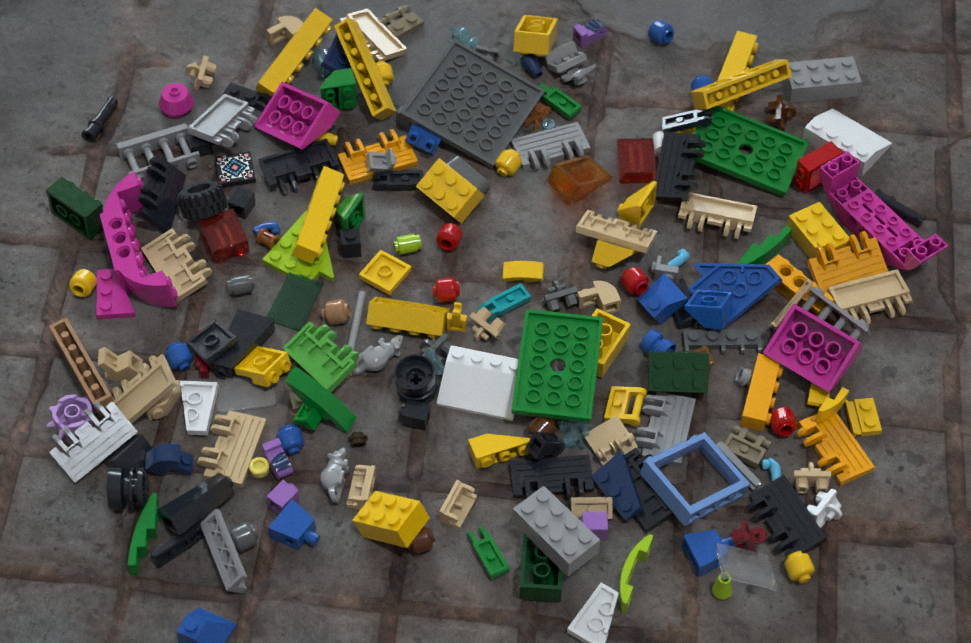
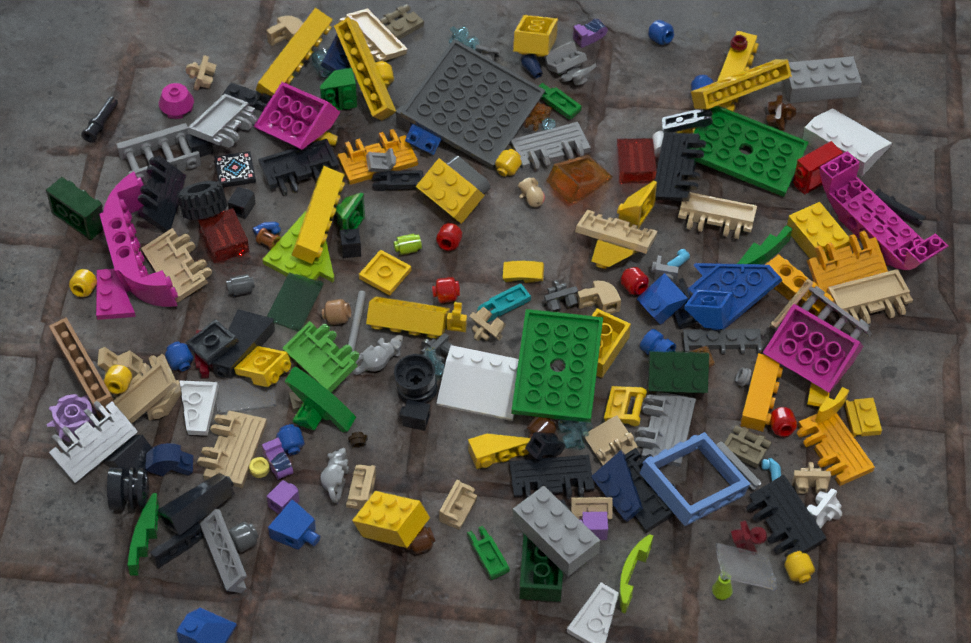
(118, 379): none -> yellow head
(532, 192): none -> tan animal
(702, 550): blue torso -> none
(739, 43): none -> dark red plate

